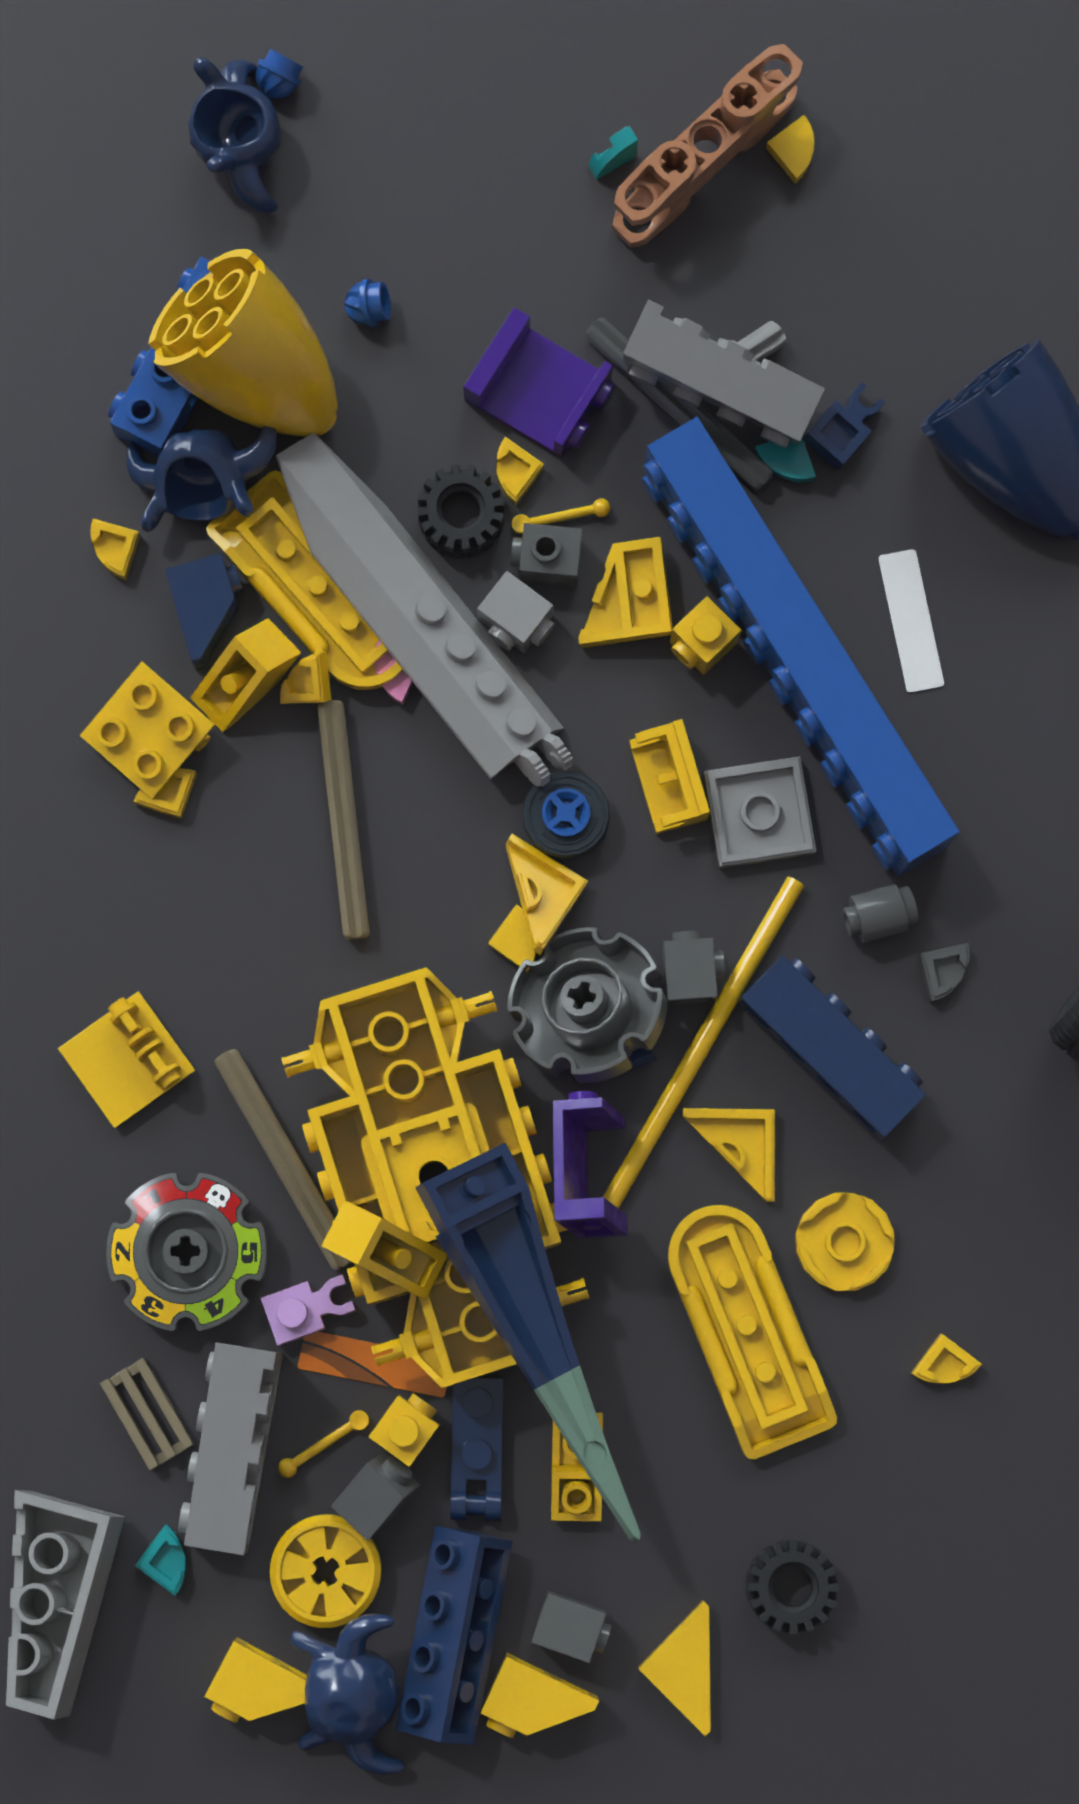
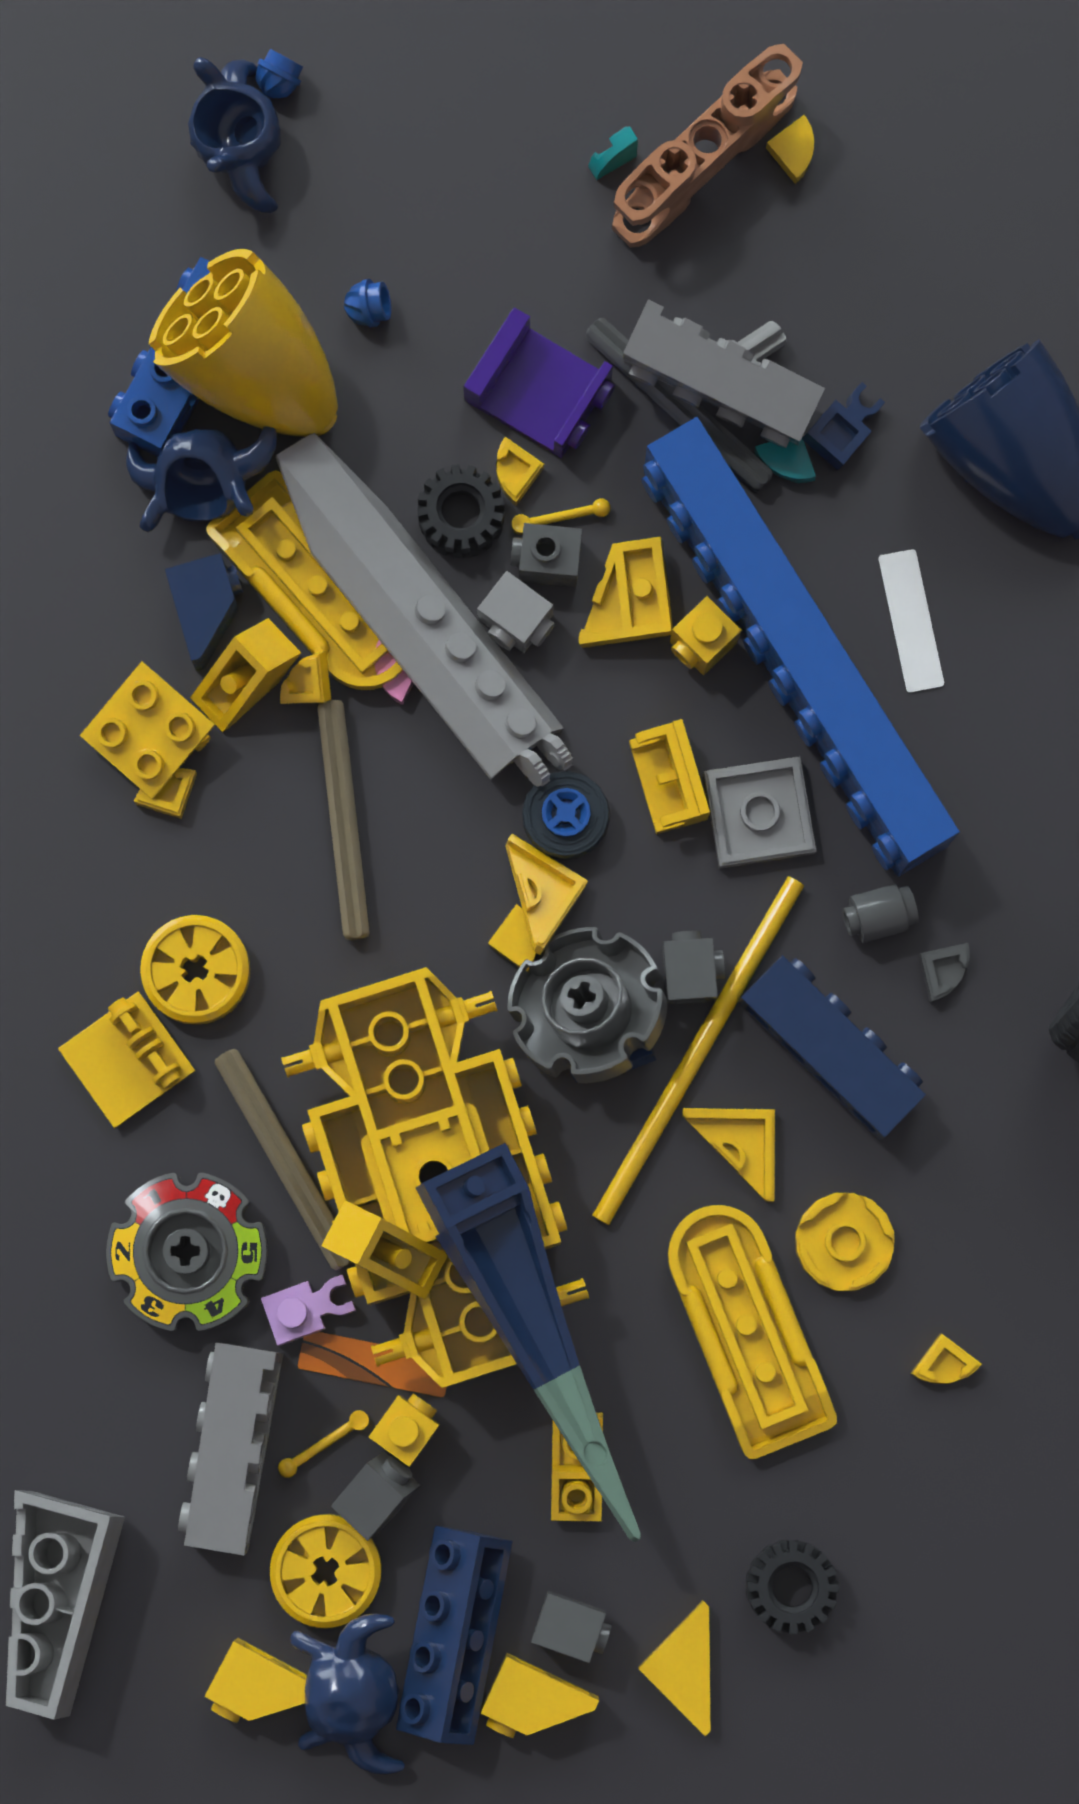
(114, 546): yellow tile -> none
(125, 1377): dark tan tile -> none
(165, 1560): teal tile -> none
(189, 940): none -> yellow wheel
(477, 1447): dark blue plate -> none
(572, 1207): dark purple panel -> none

